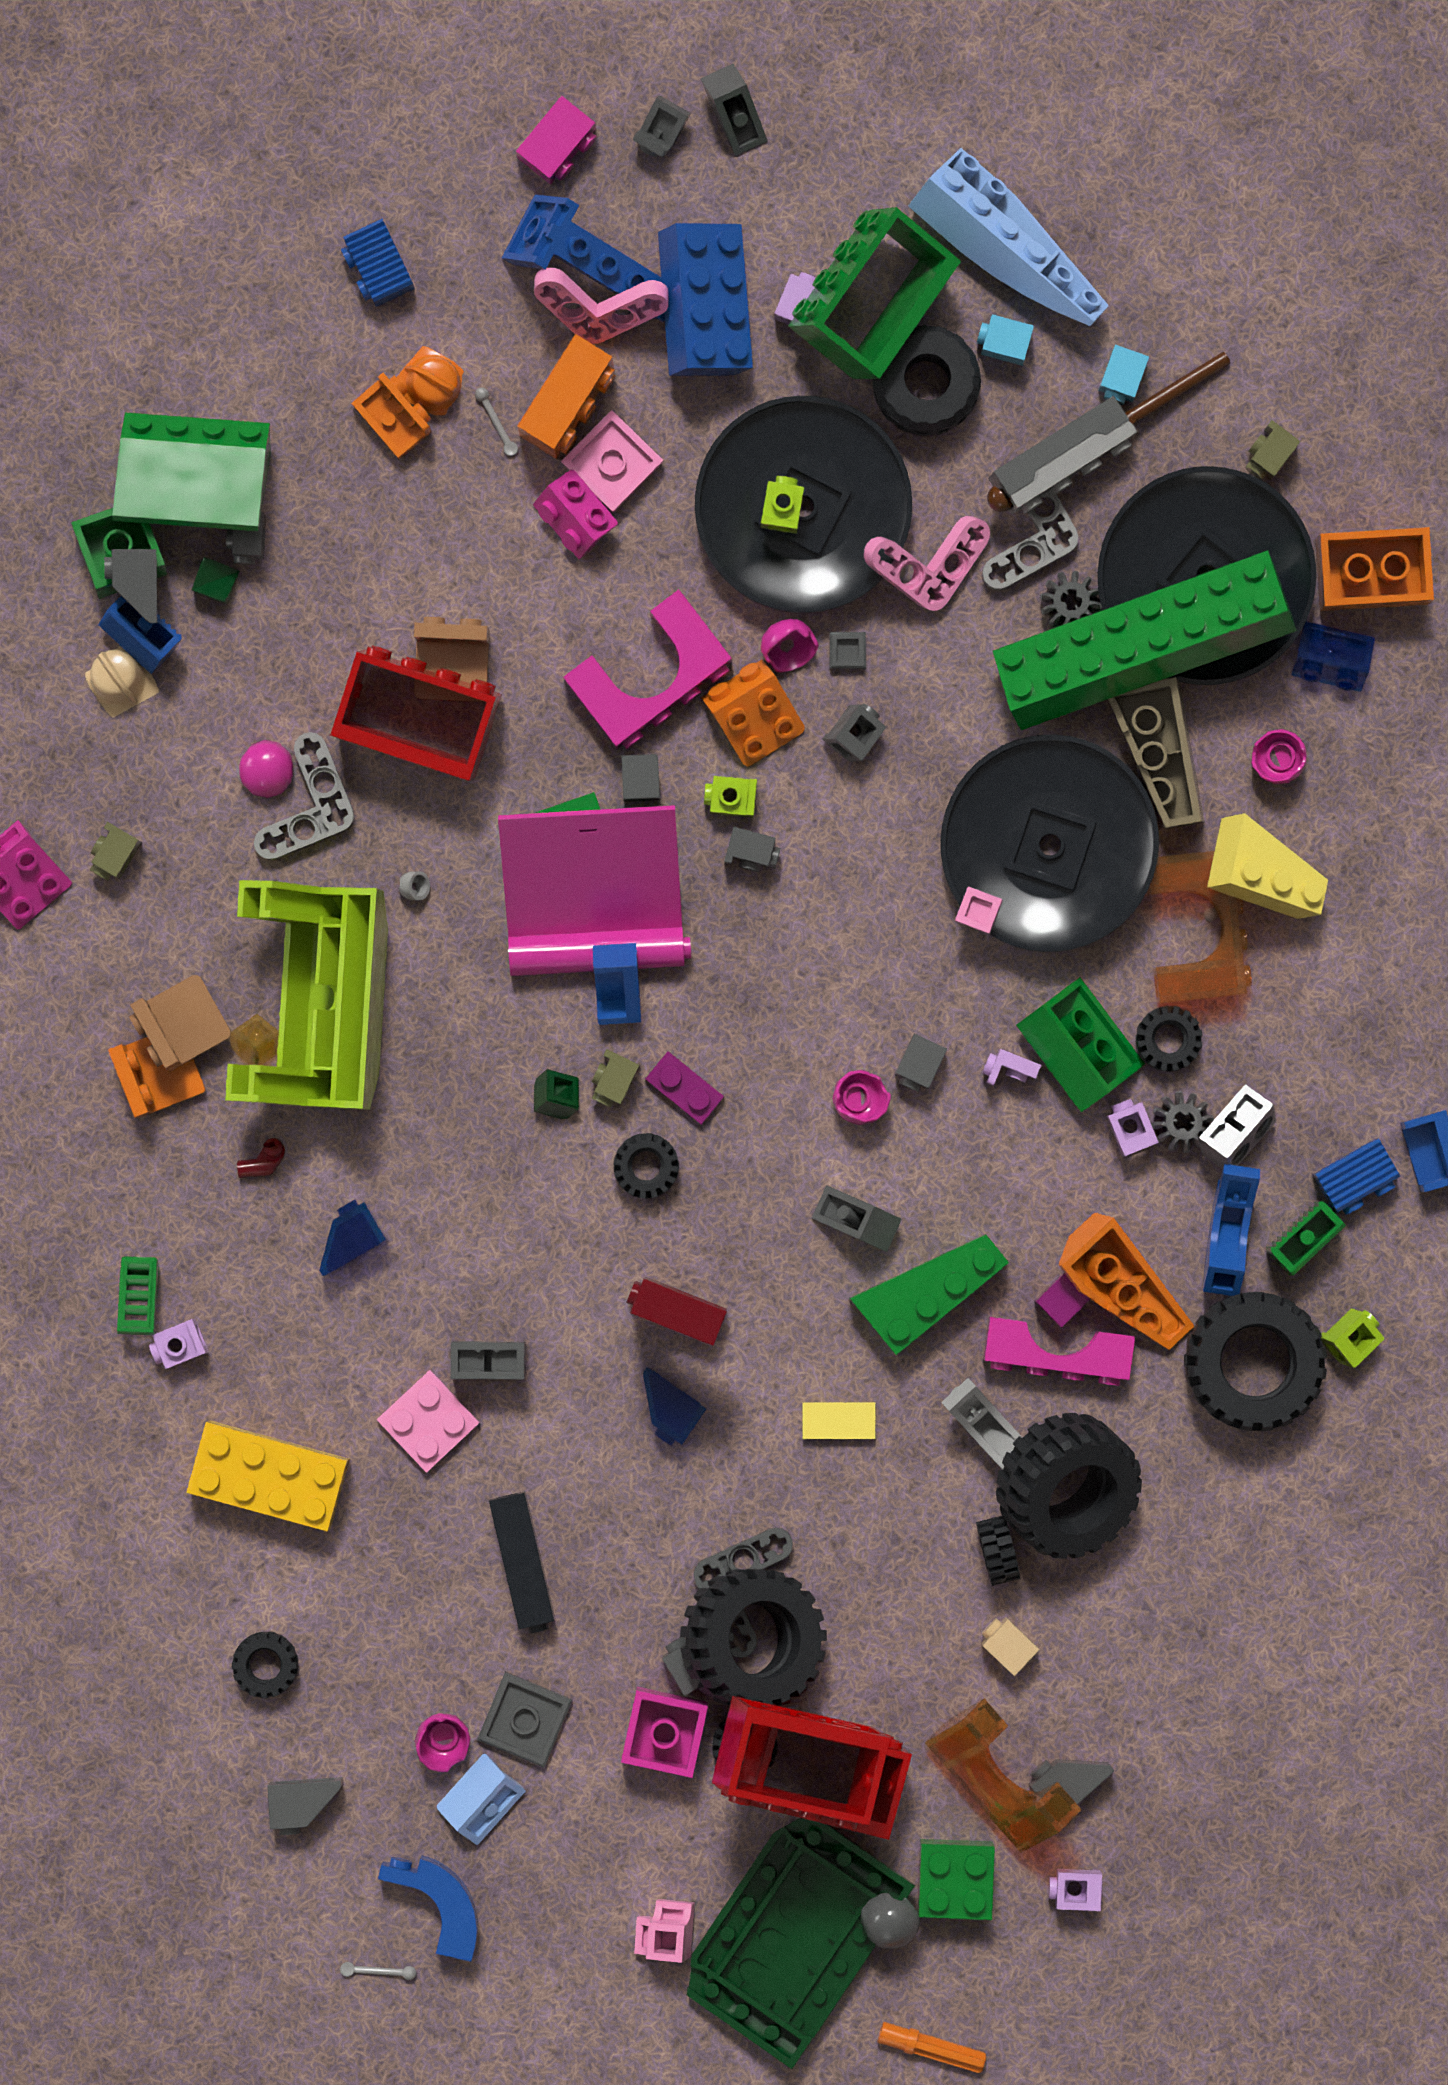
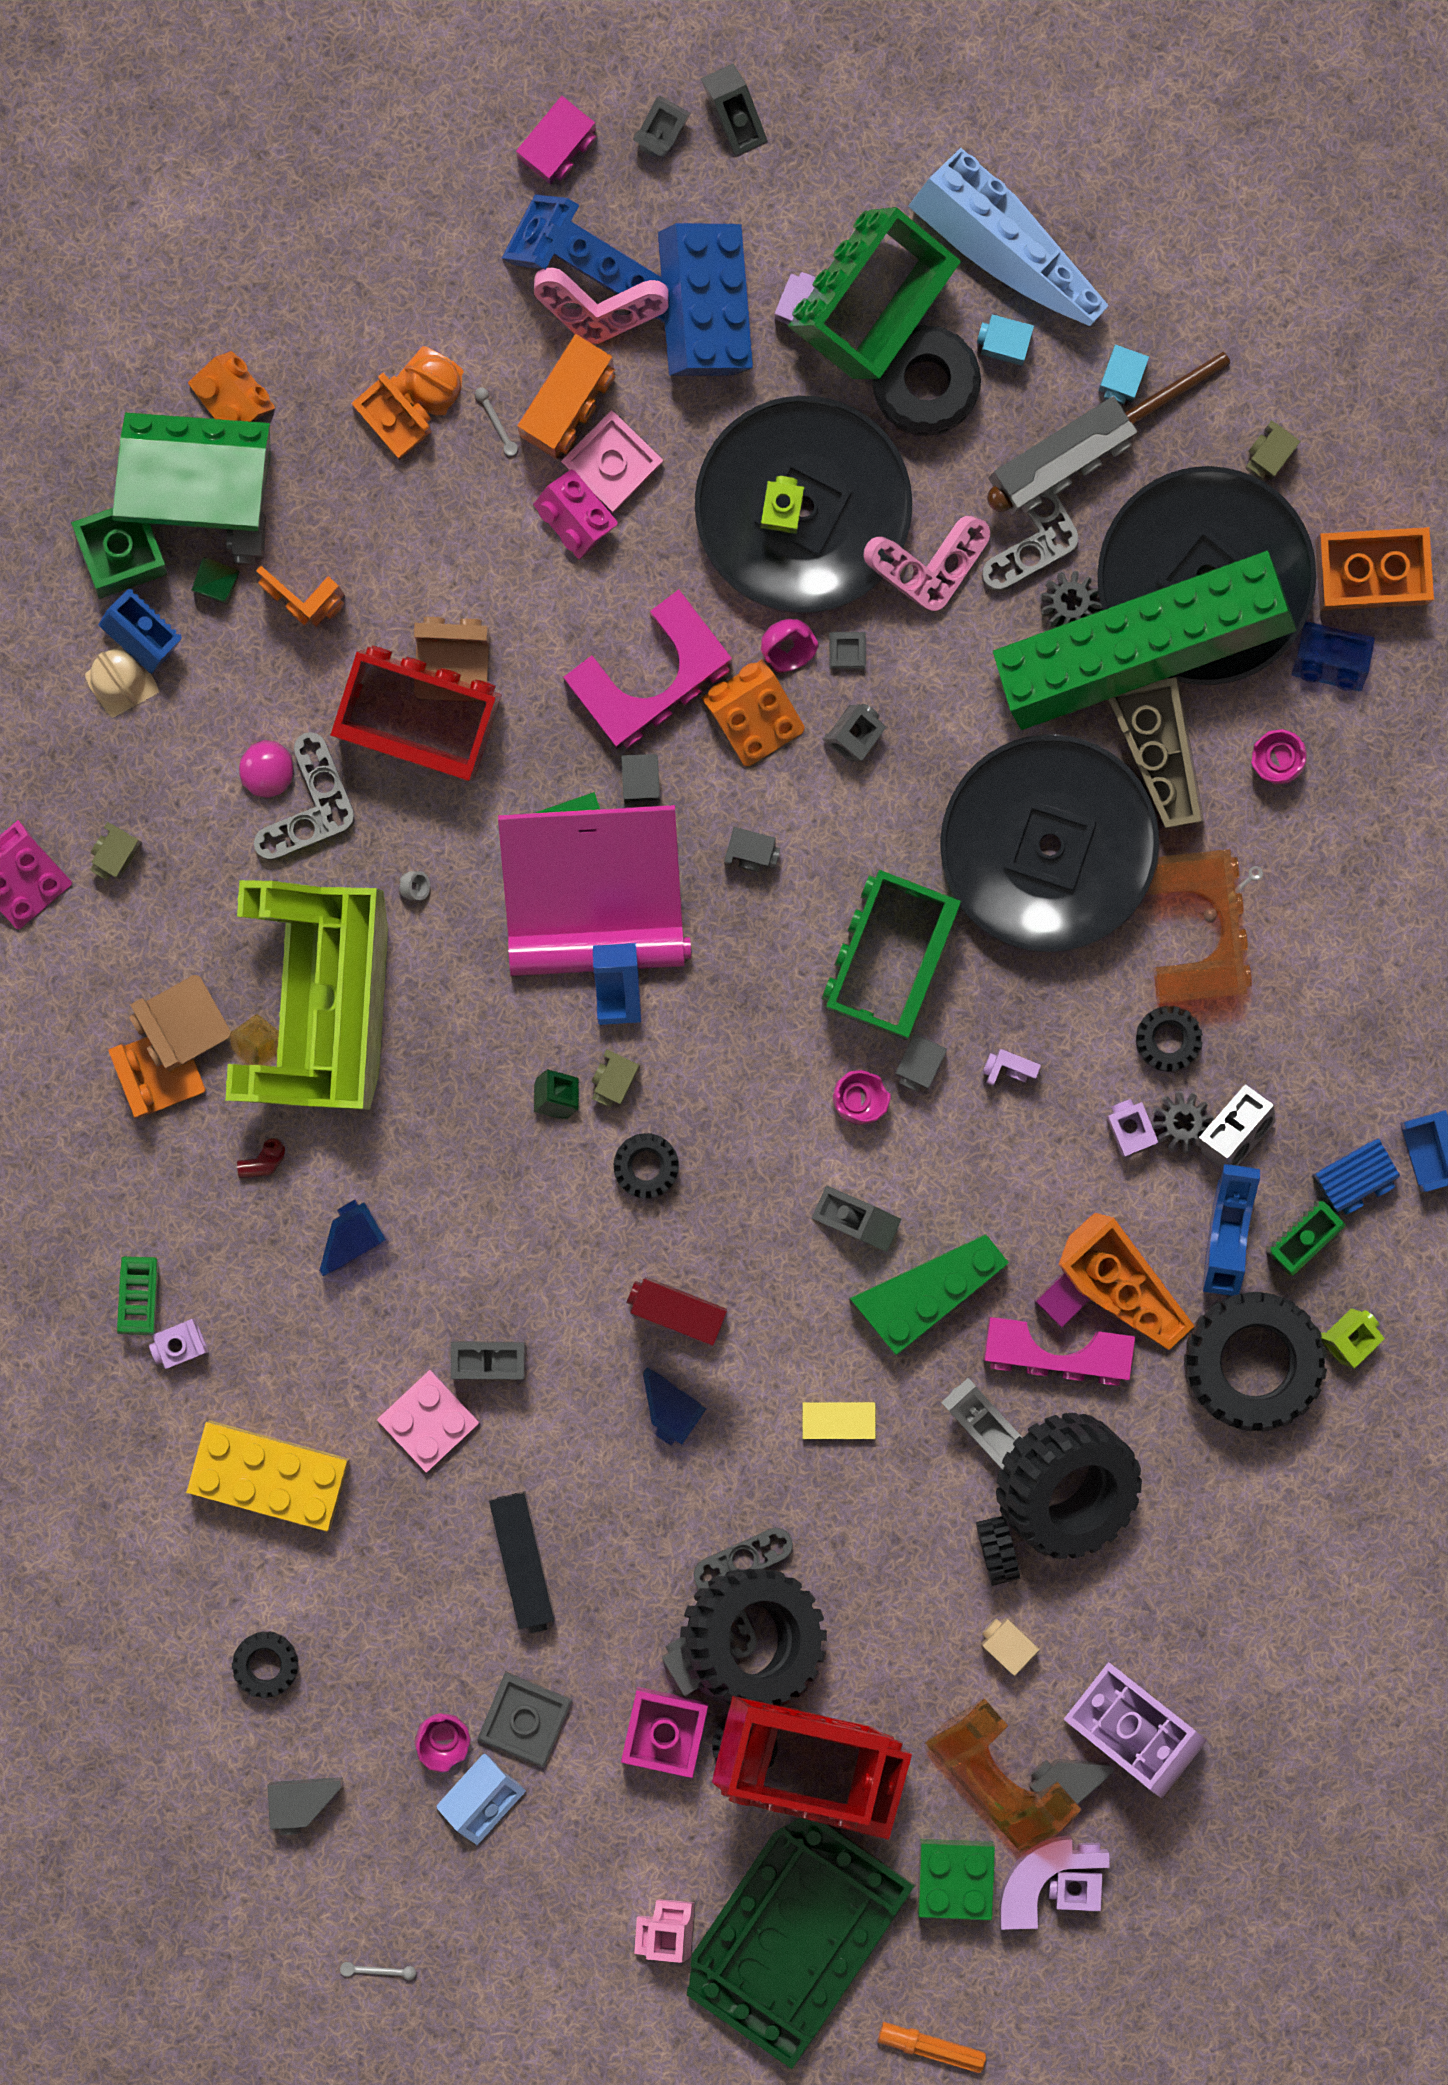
(135, 579): dark grey slope -> none
(230, 390): none -> orange bracket
(321, 603): none -> orange bracket
(378, 263): blue brick -> none
(451, 1896): blue arch -> none
(684, 1087): magenta plate -> none
(745, 800): lime brick -> none
(890, 1921): dark grey hair -> none
(926, 967): none -> green hose
(979, 910): bright pink plate -> none
(1033, 1869): none -> lavender arch
(1080, 1044): green slope -> none
(1135, 1730): none -> lavender brick
(1264, 871): light yellow wedge -> none

